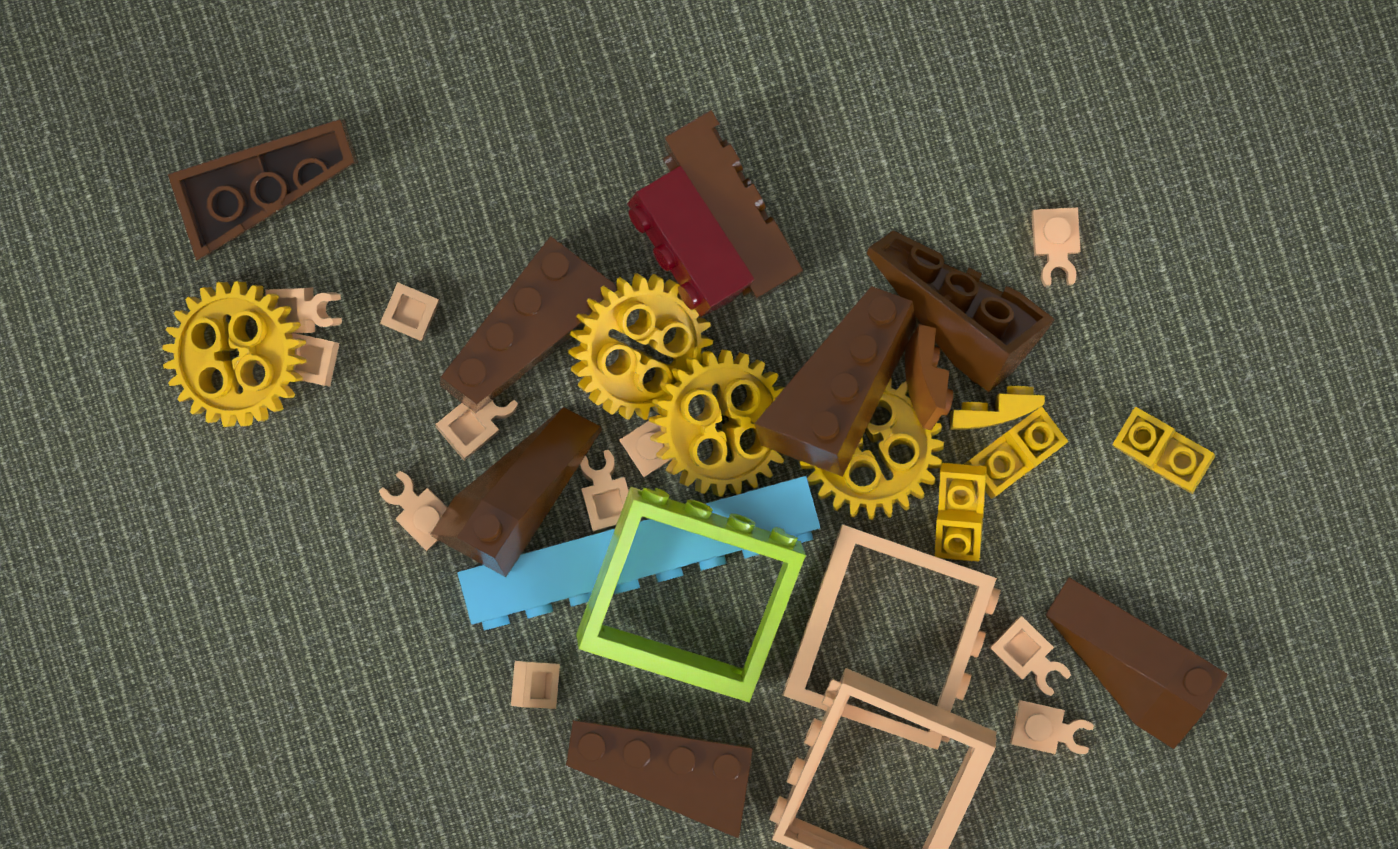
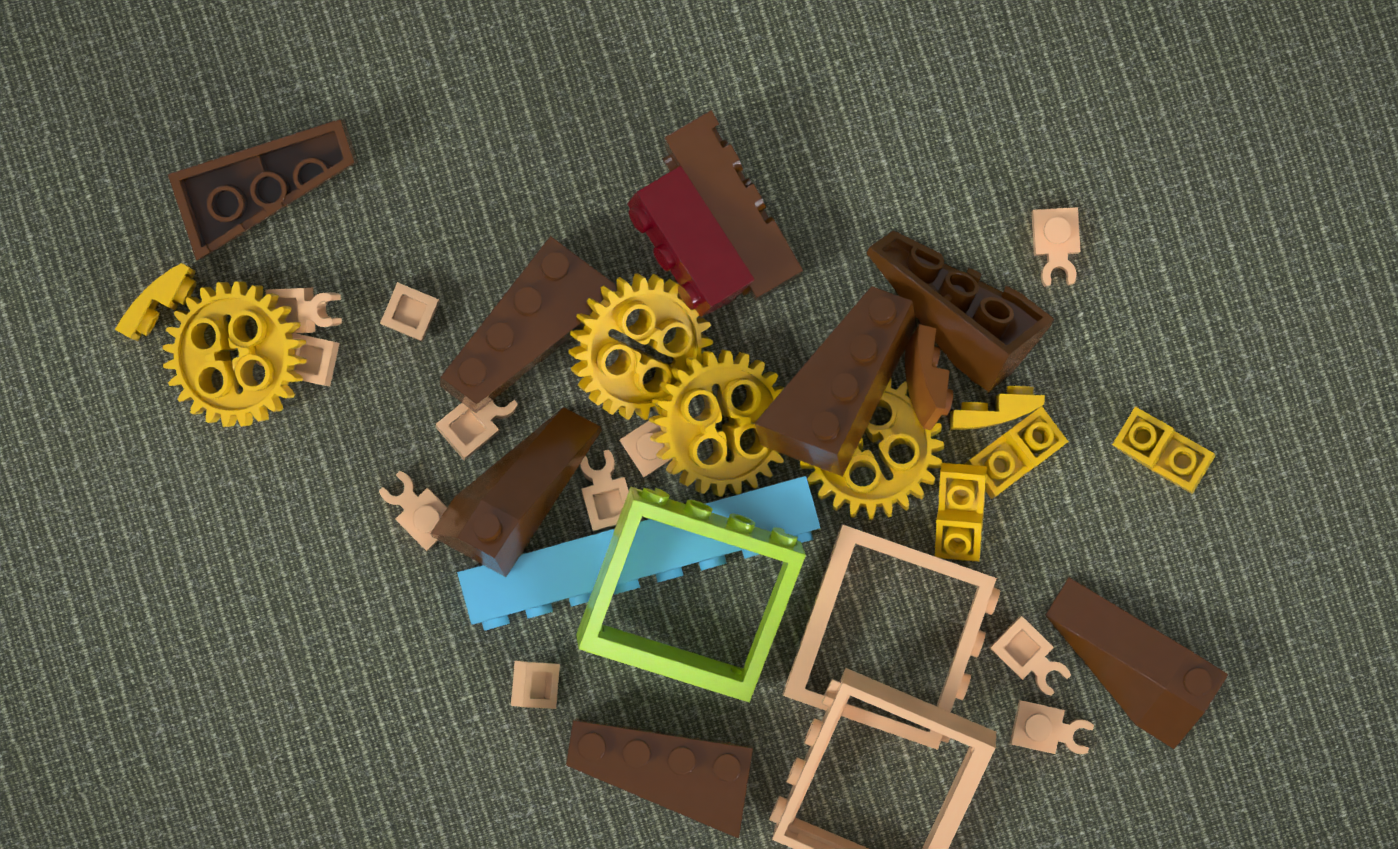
(168, 290): none -> yellow slope

